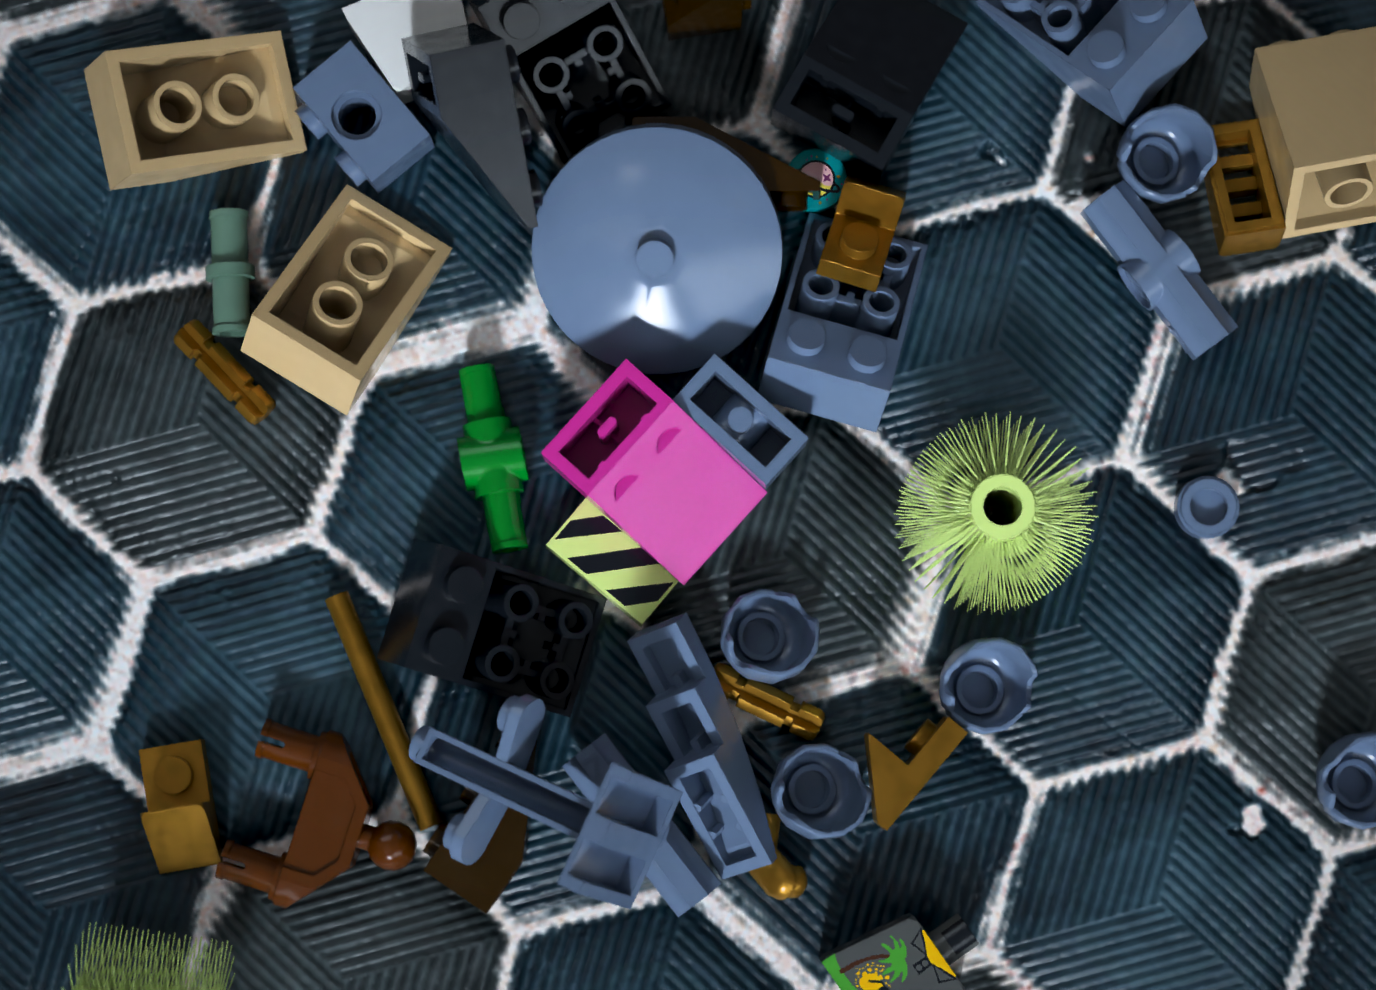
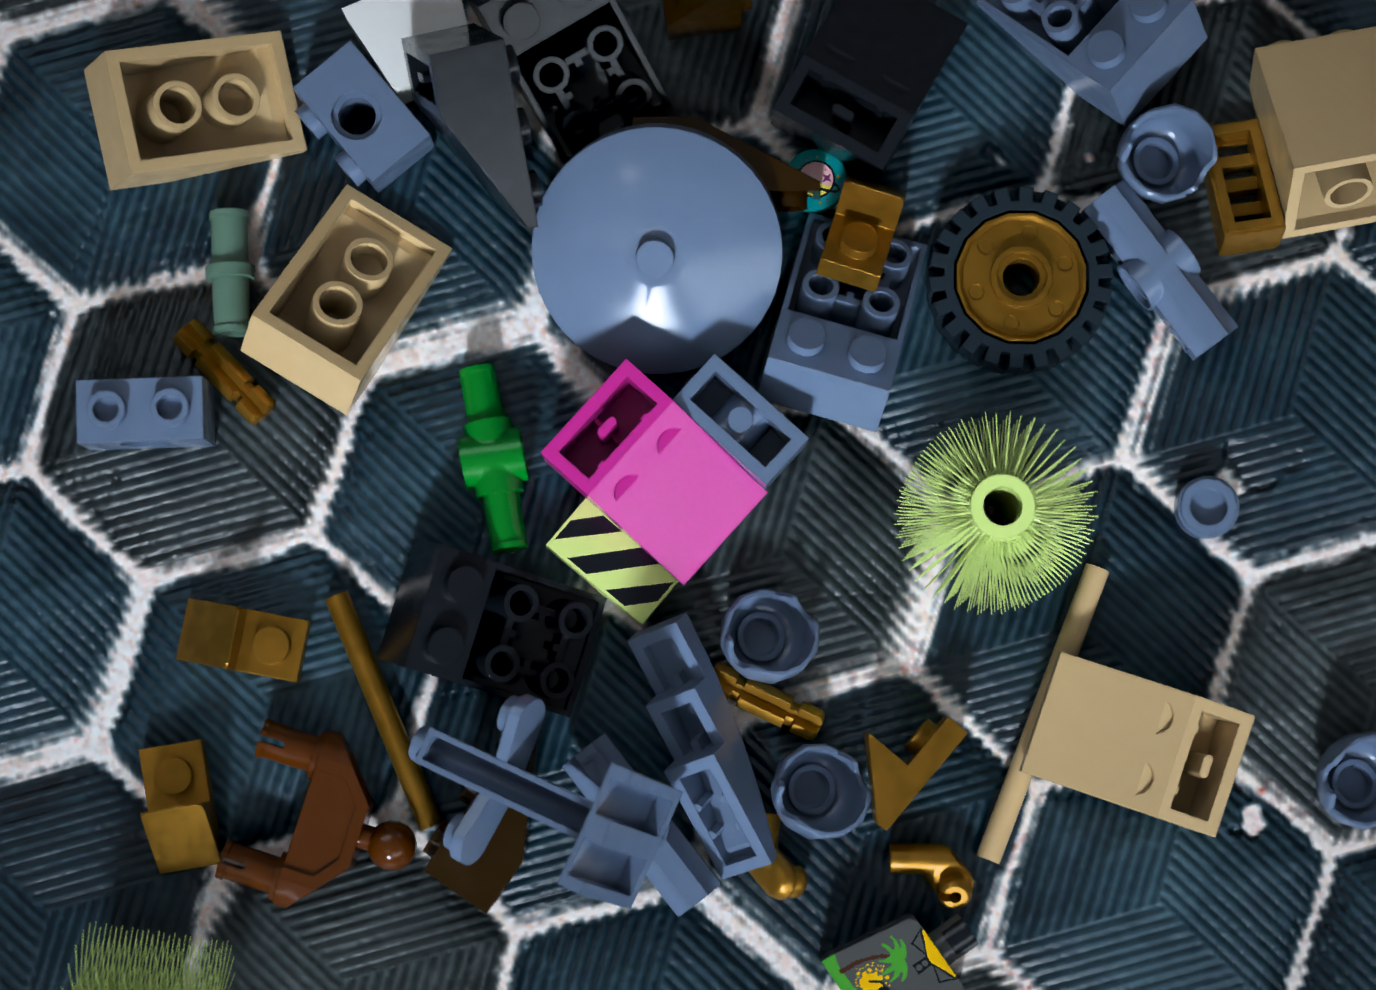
(145, 413): none -> sand blue brick
(243, 640): none -> pearl gold slope
(938, 866): none -> pearl gold arm
(987, 684): sand blue hair -> none
(1017, 782): none -> tan piece
(1052, 246): none -> wheel
(1137, 743): none -> tan slope

